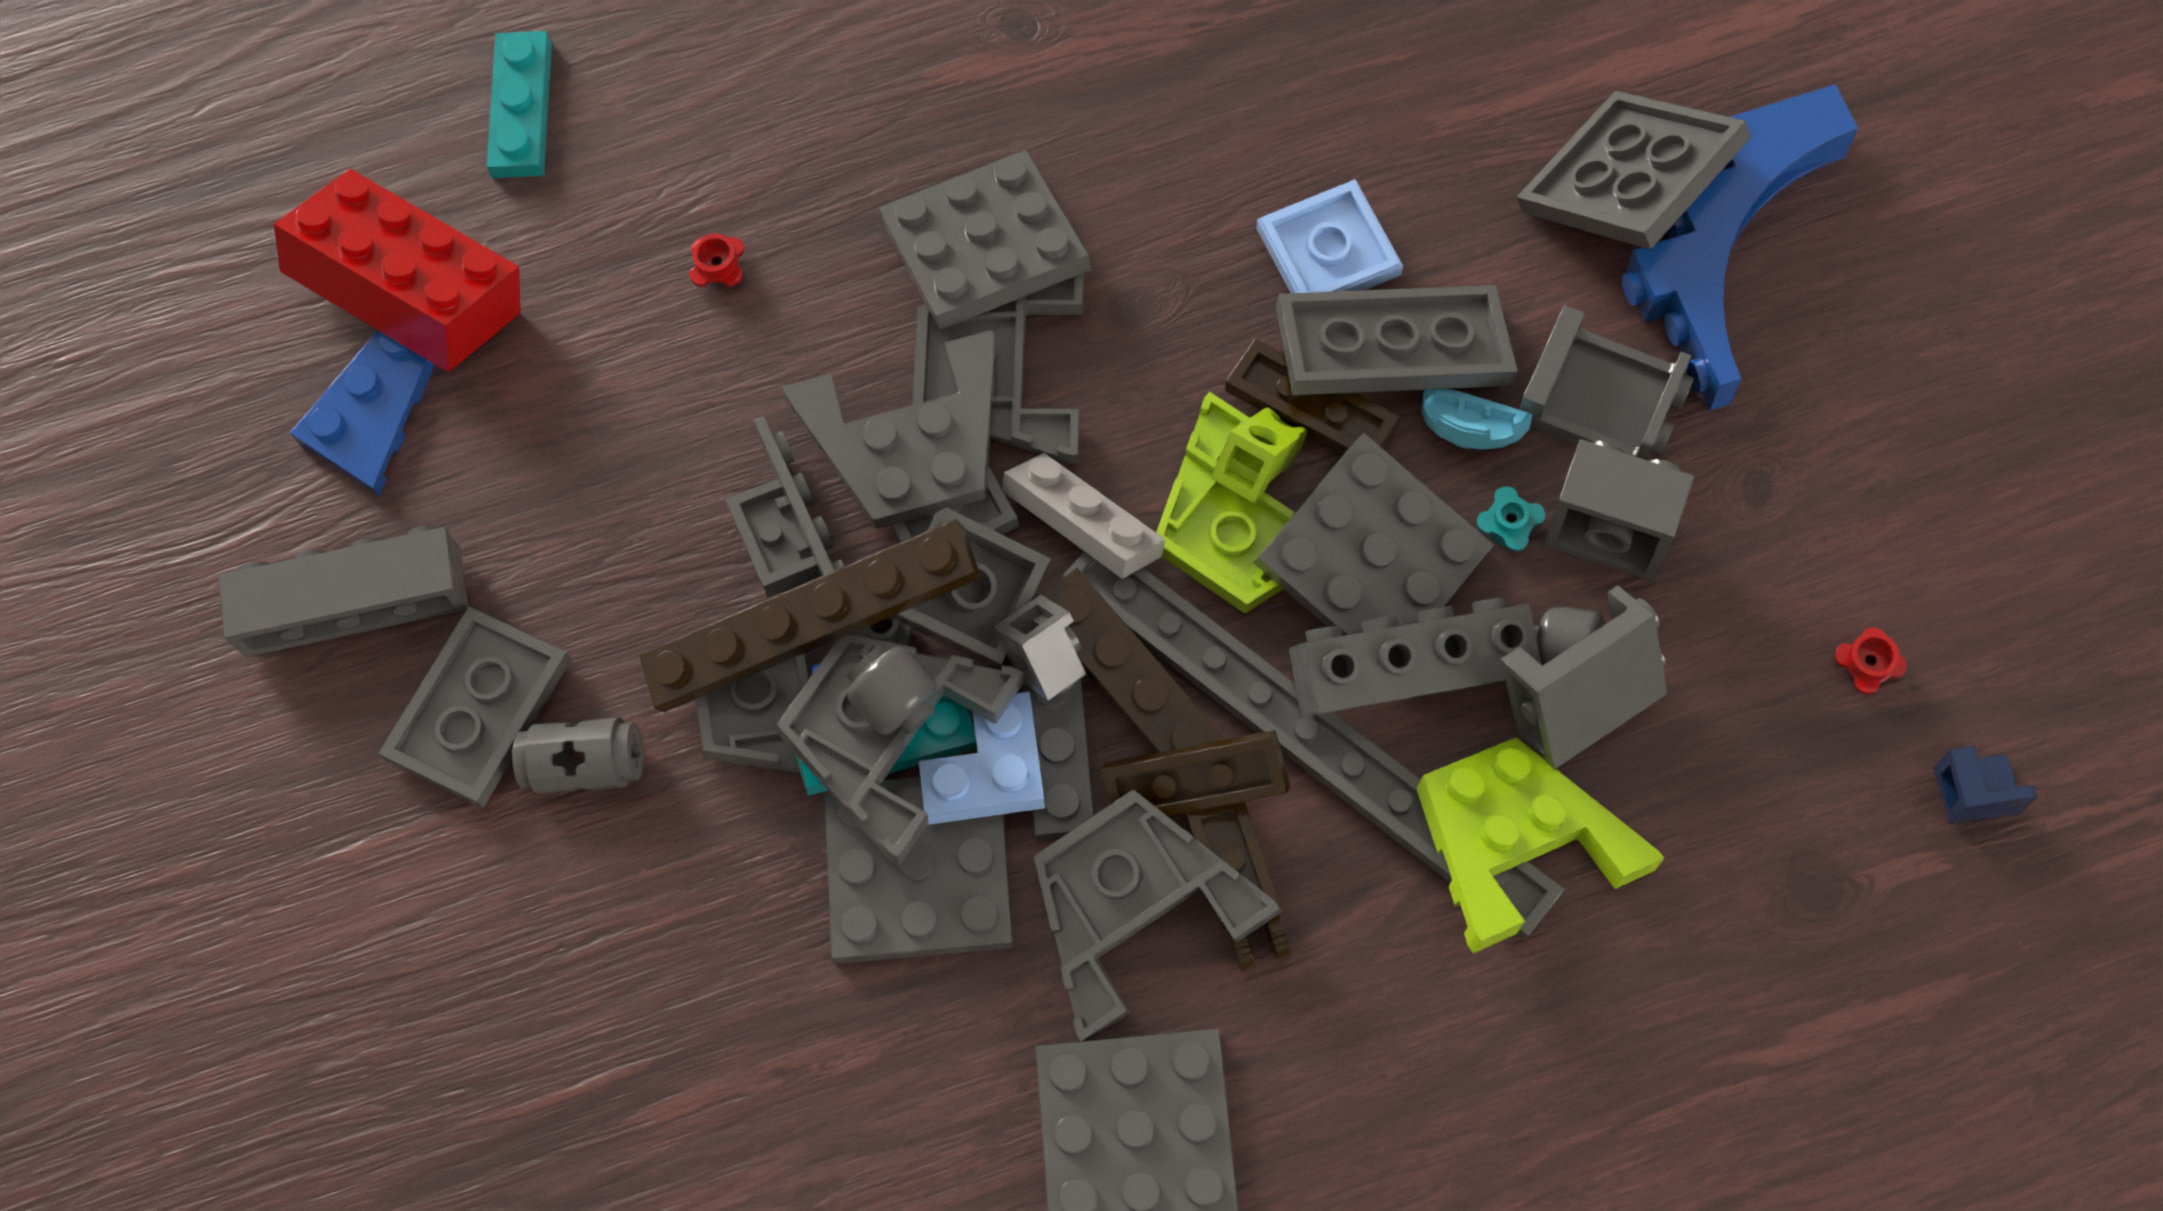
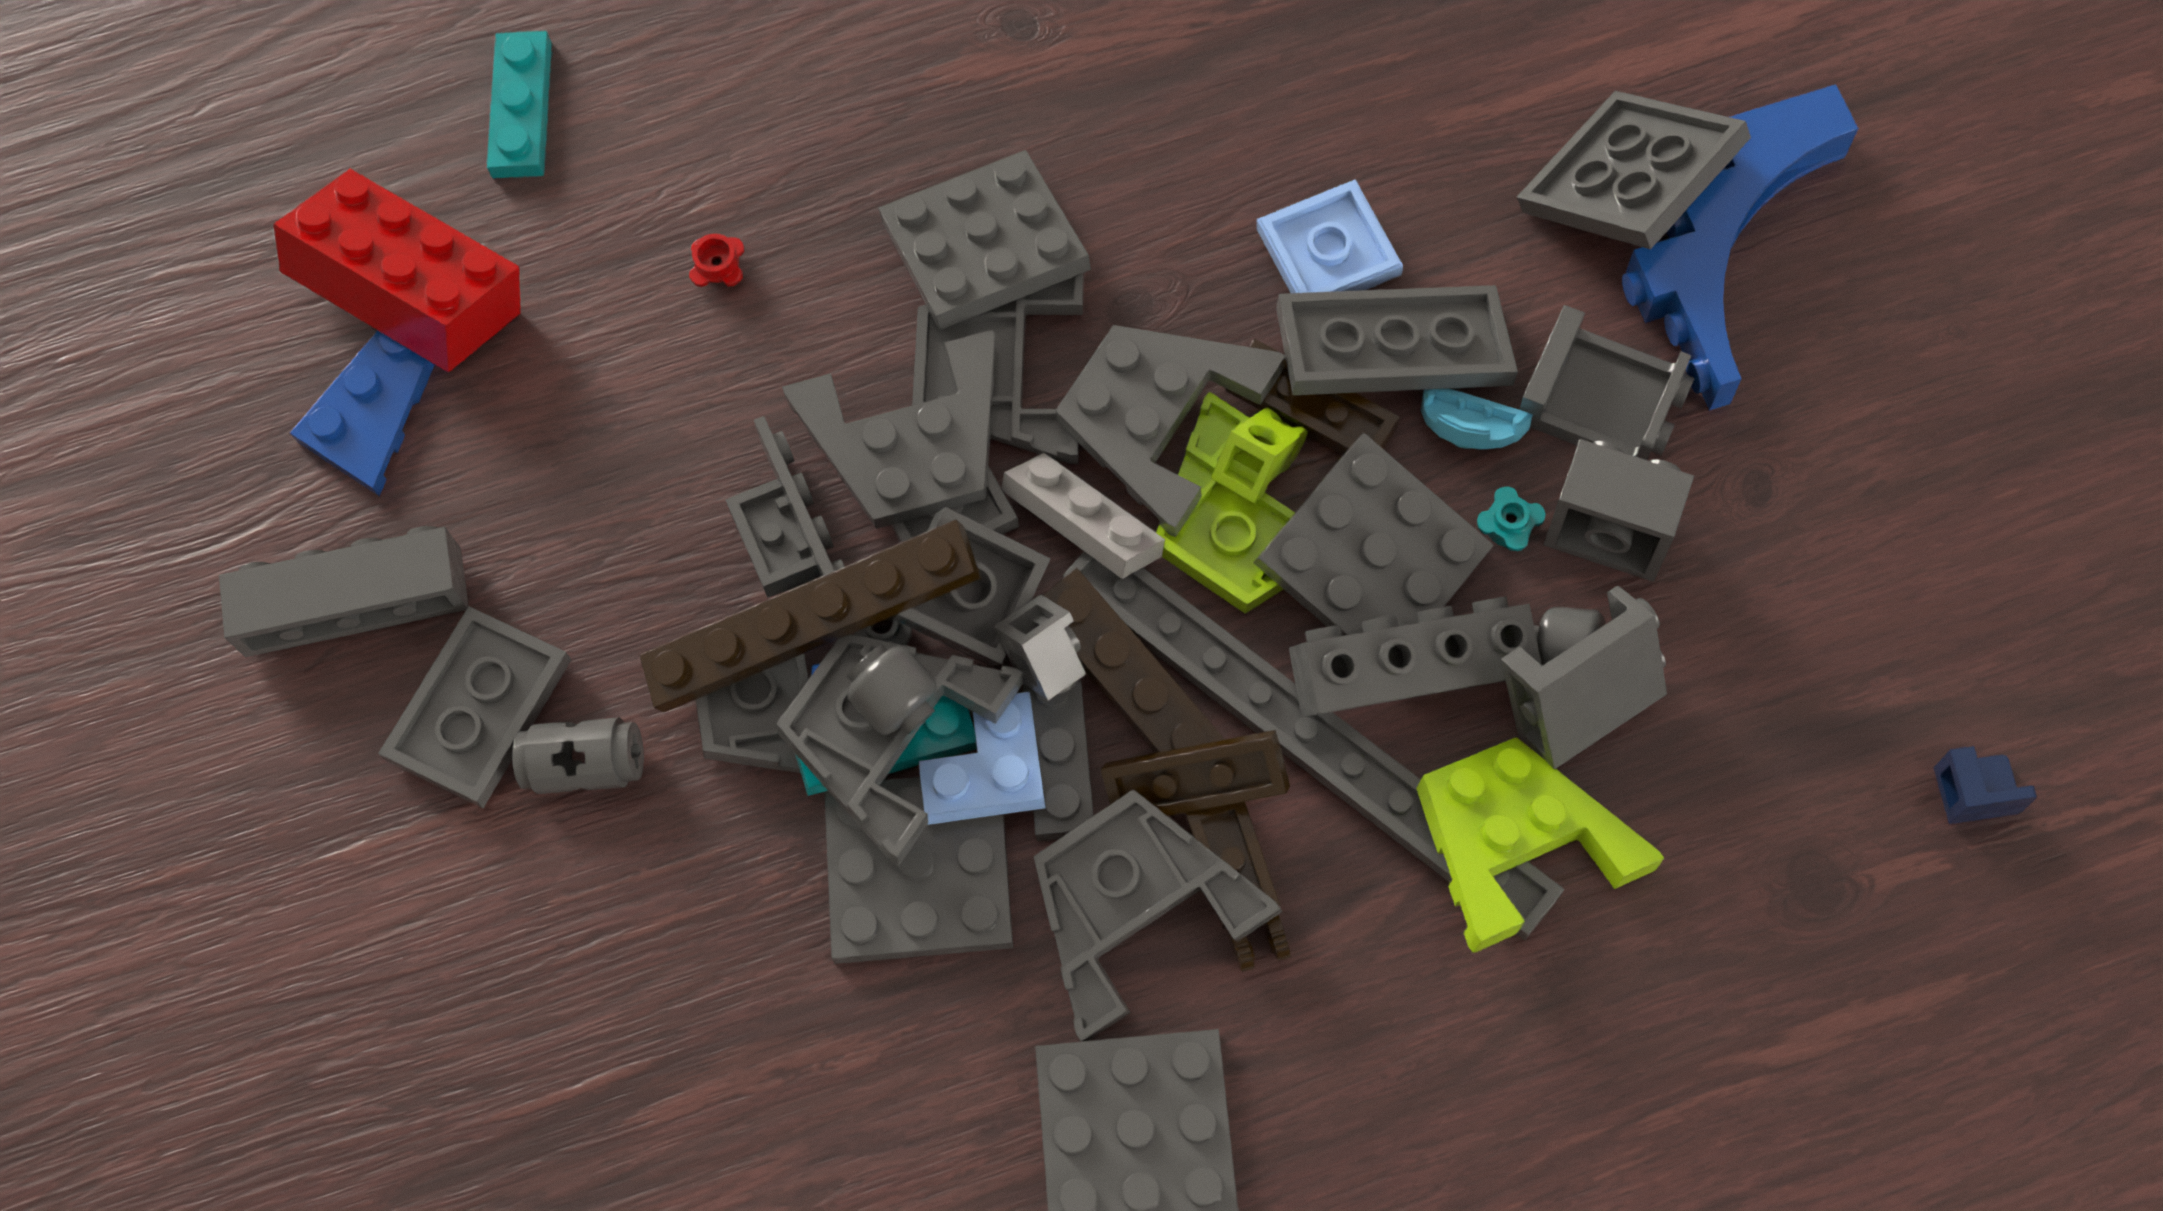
(1138, 396): none -> dark grey wing
(1877, 645): red plate -> none

